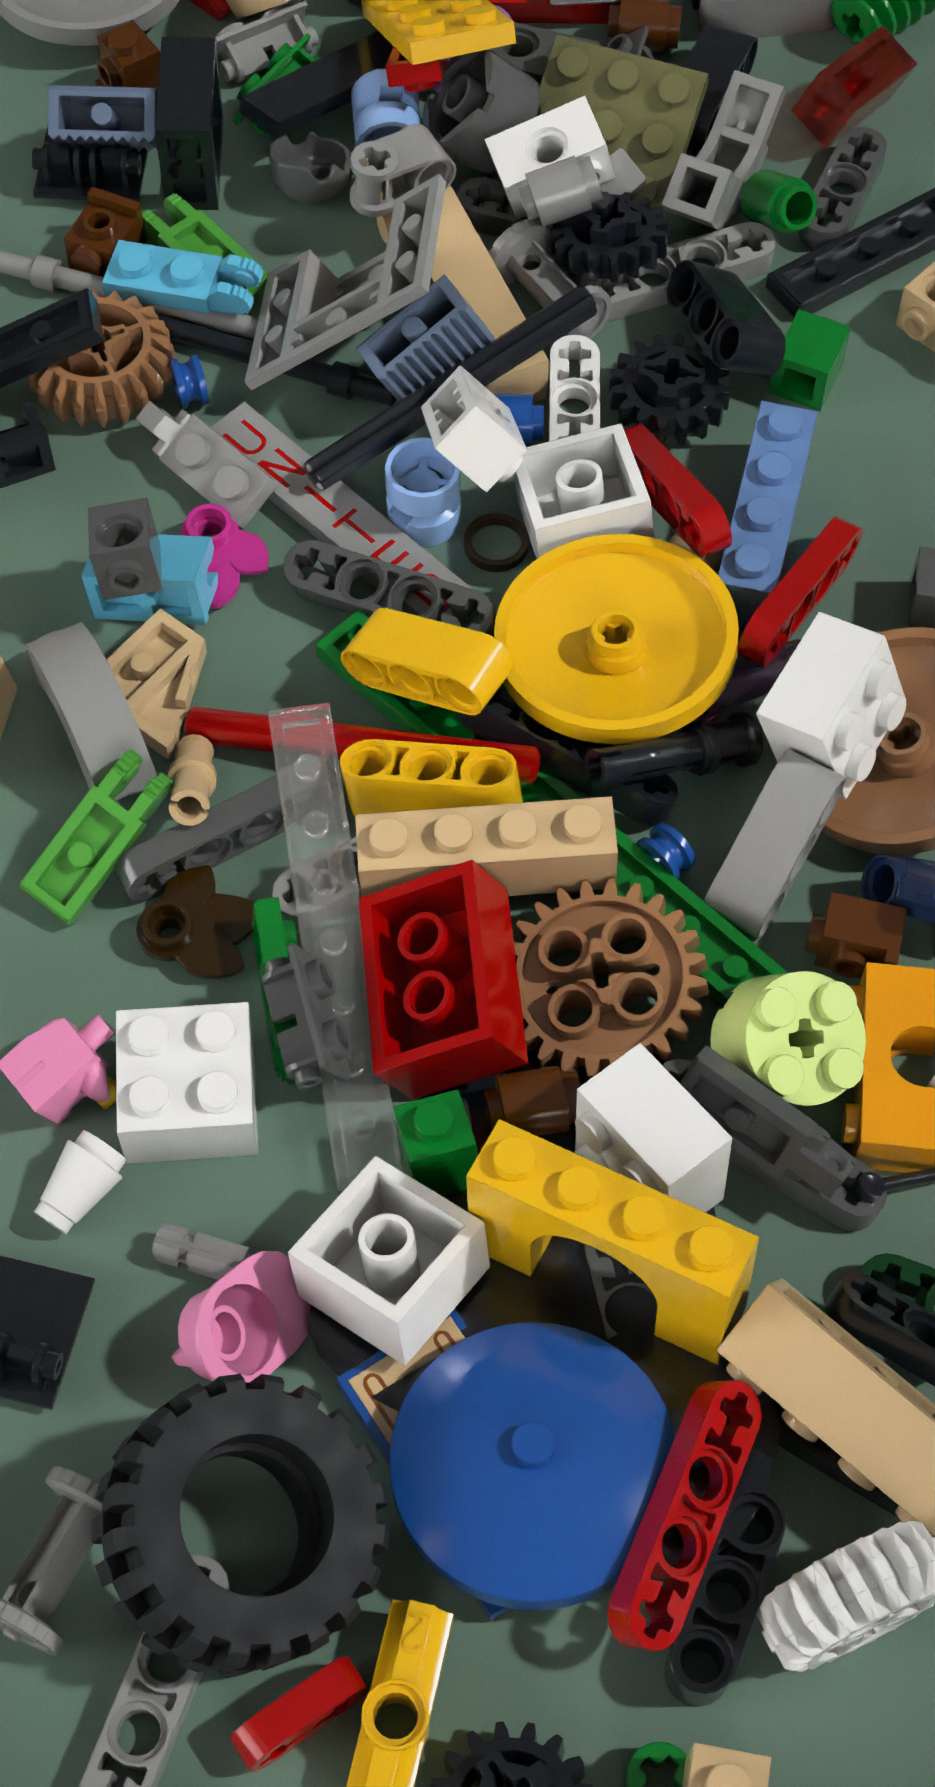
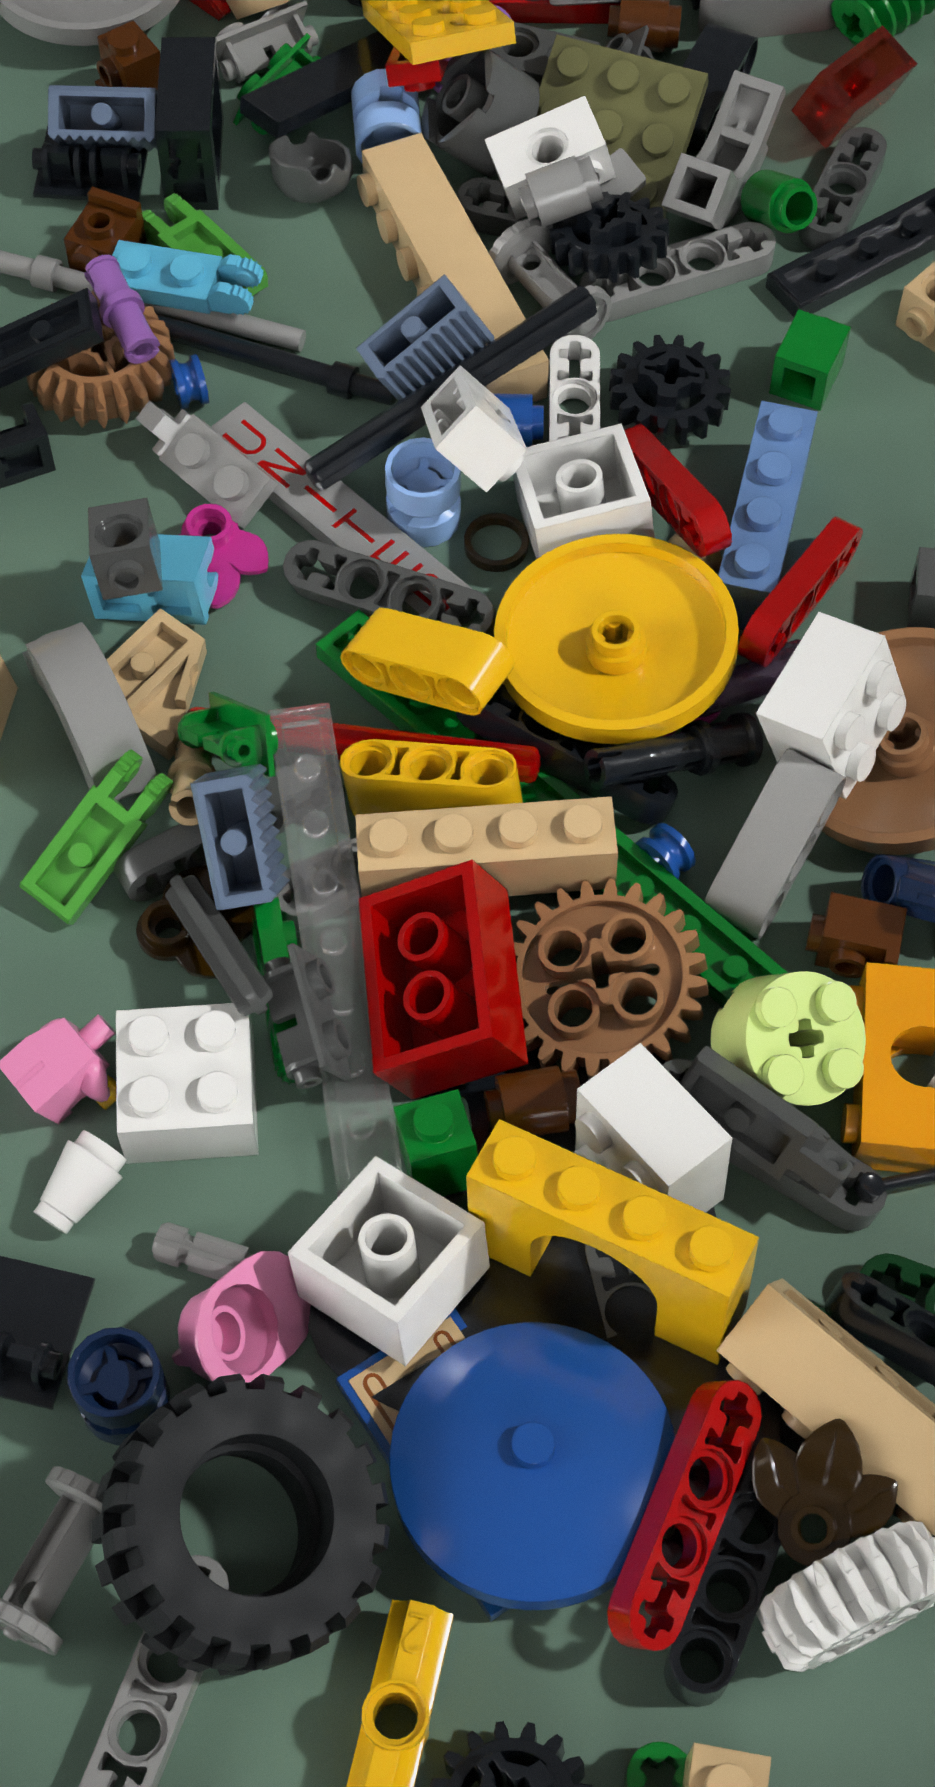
(116, 1382): none -> dark blue wheel
(122, 309): none -> medium lavender pin
(219, 945): none -> dark grey axle
(232, 732): none -> green hinge
(239, 836): none -> sand blue brick
(299, 1714): red beam -> none
(312, 309): light grey slope -> none
(395, 167): light grey piece -> none
(726, 319): black beam -> none
(824, 1481): none -> dark brown plate

